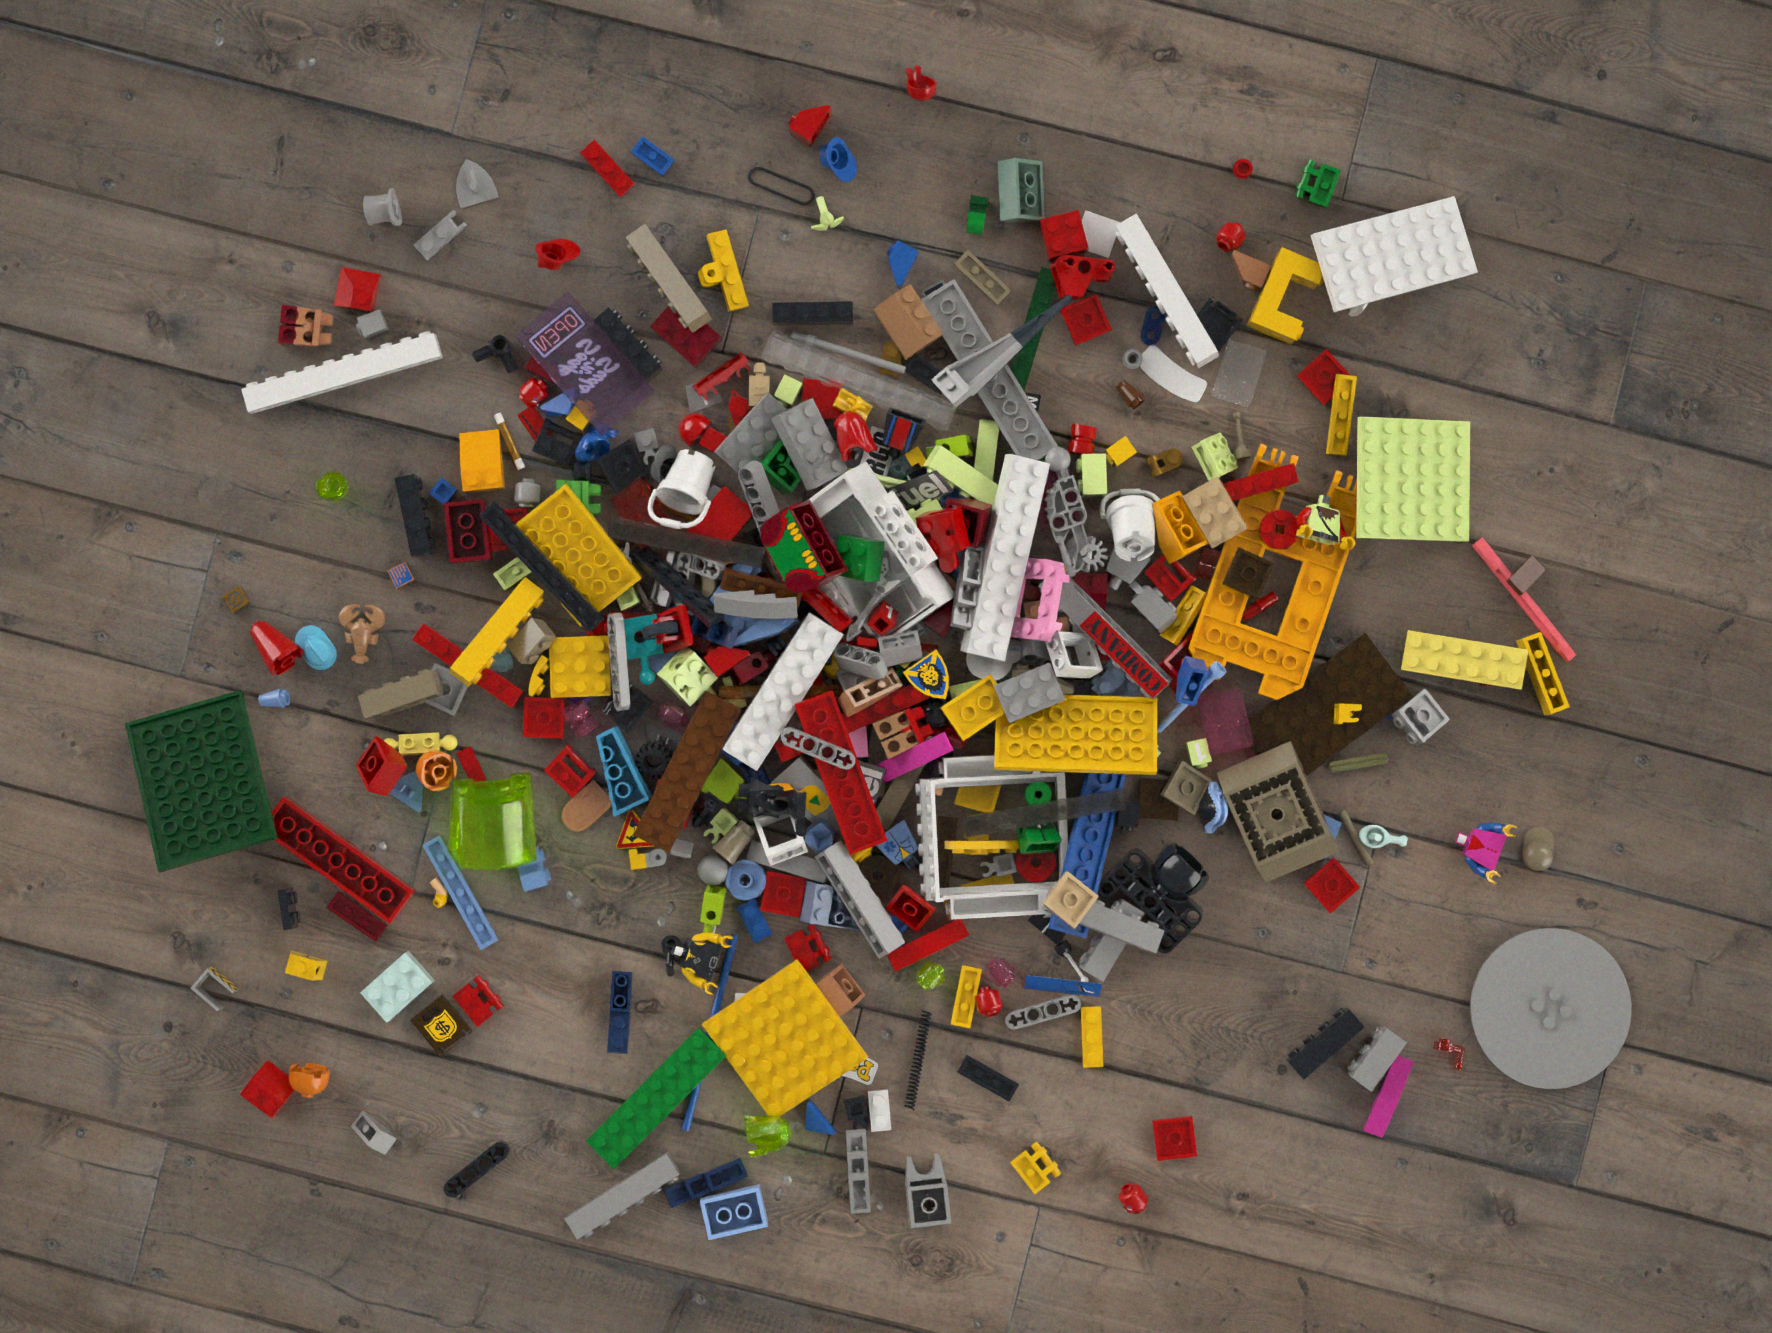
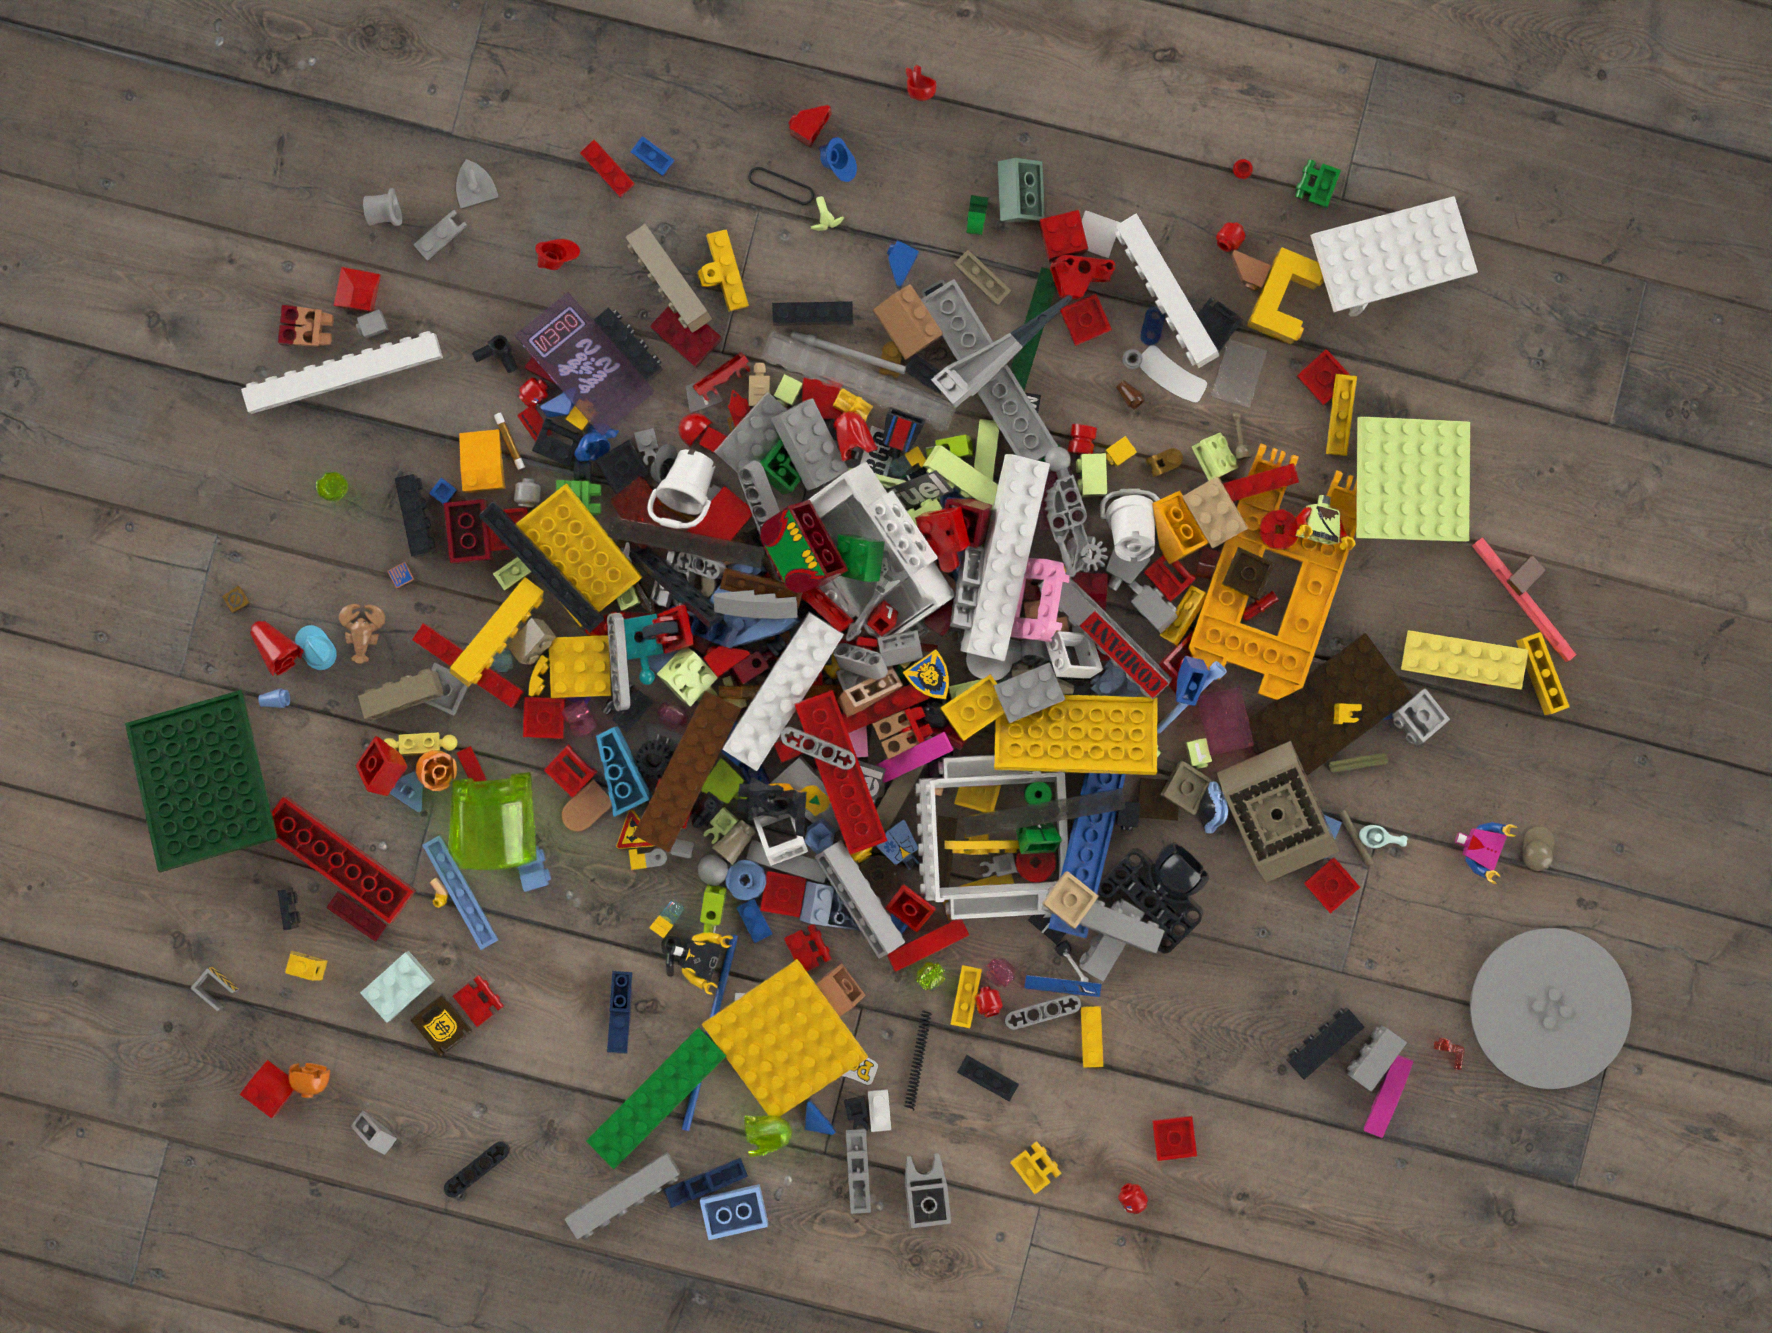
(667, 918): none -> leg

